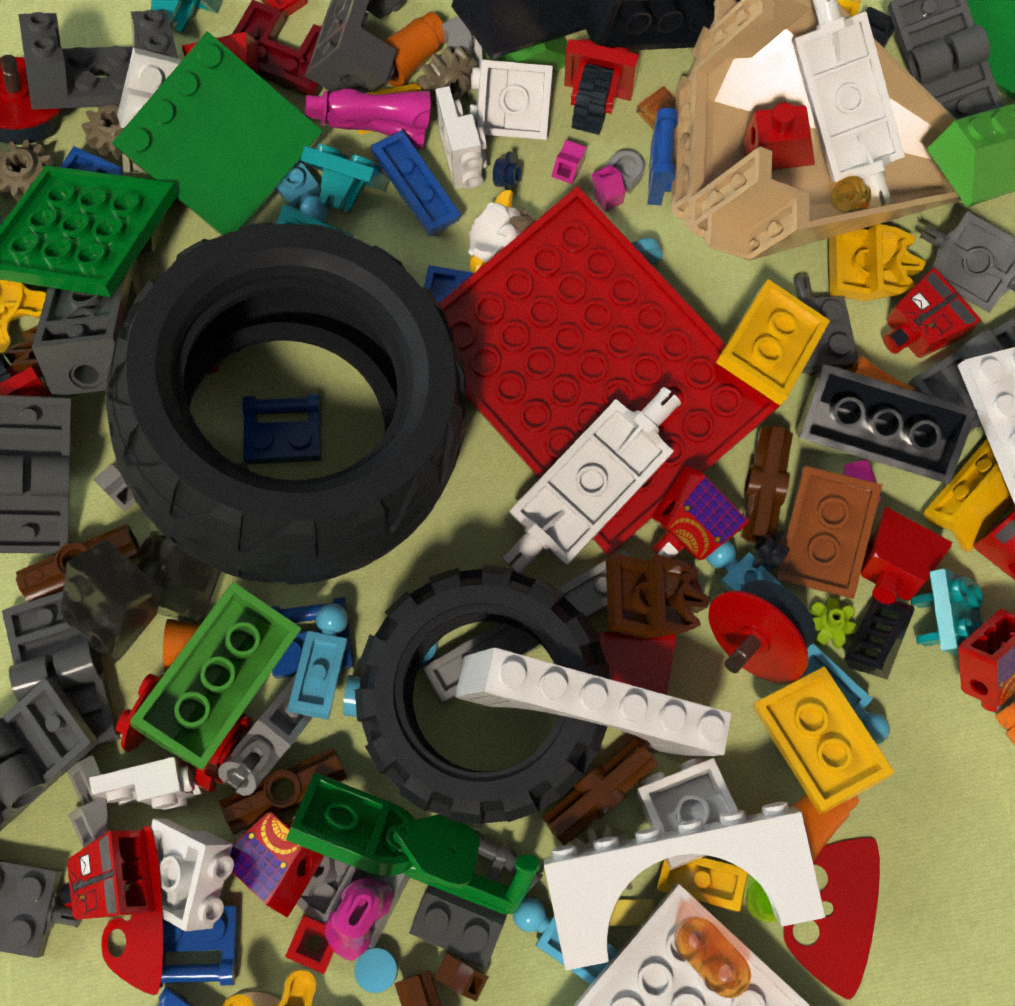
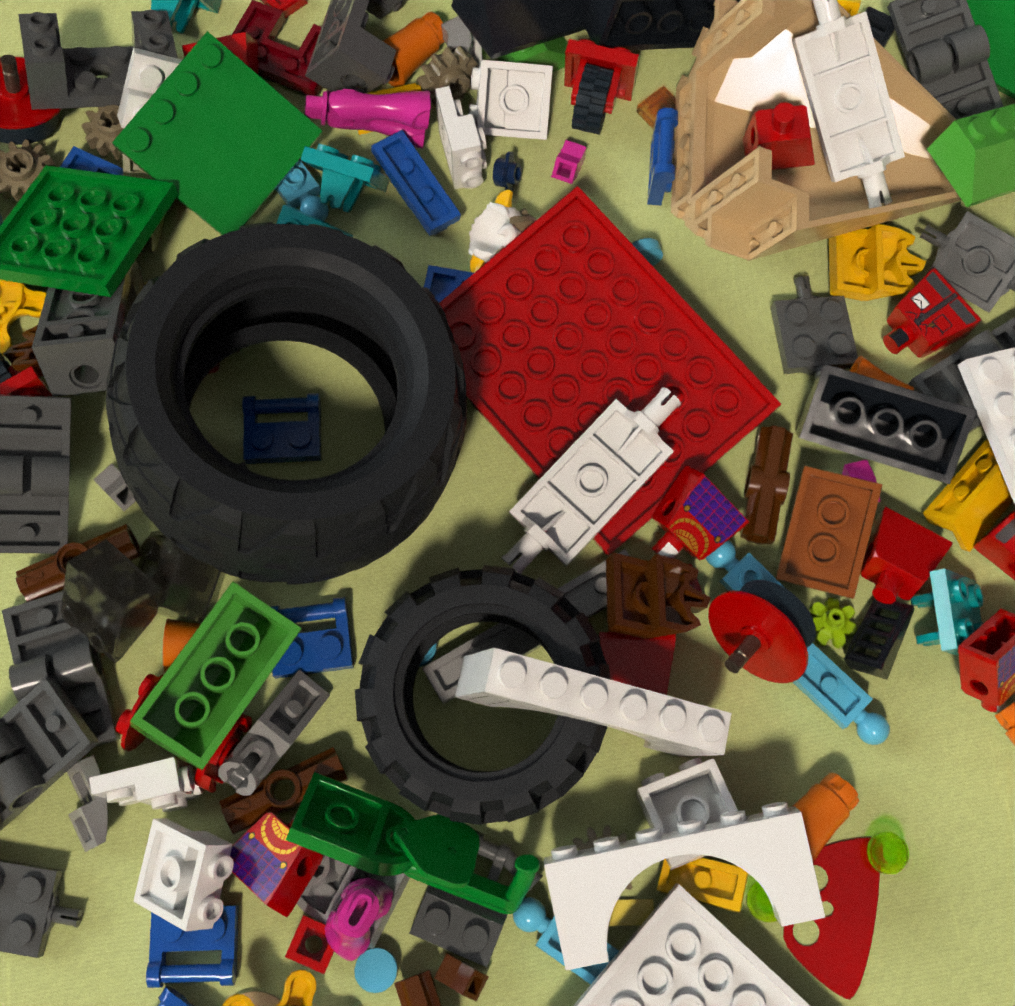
(109, 877): red torso -> none
(143, 955): red piece -> none
(320, 664): medium azure plate -> none
(349, 707): medium azure tile -> none
(599, 791): reddish brown piece -> none
(609, 187): dark pink piece -> none
(631, 168): light grey tile -> none
(711, 956): clear orange plate -> none
(770, 551): black plate -> none
(773, 342): yellow plate -> none
(823, 740): yellow plate -> none
(851, 195): clear yellow tile -> none
(887, 853): none -> clear neon green plate

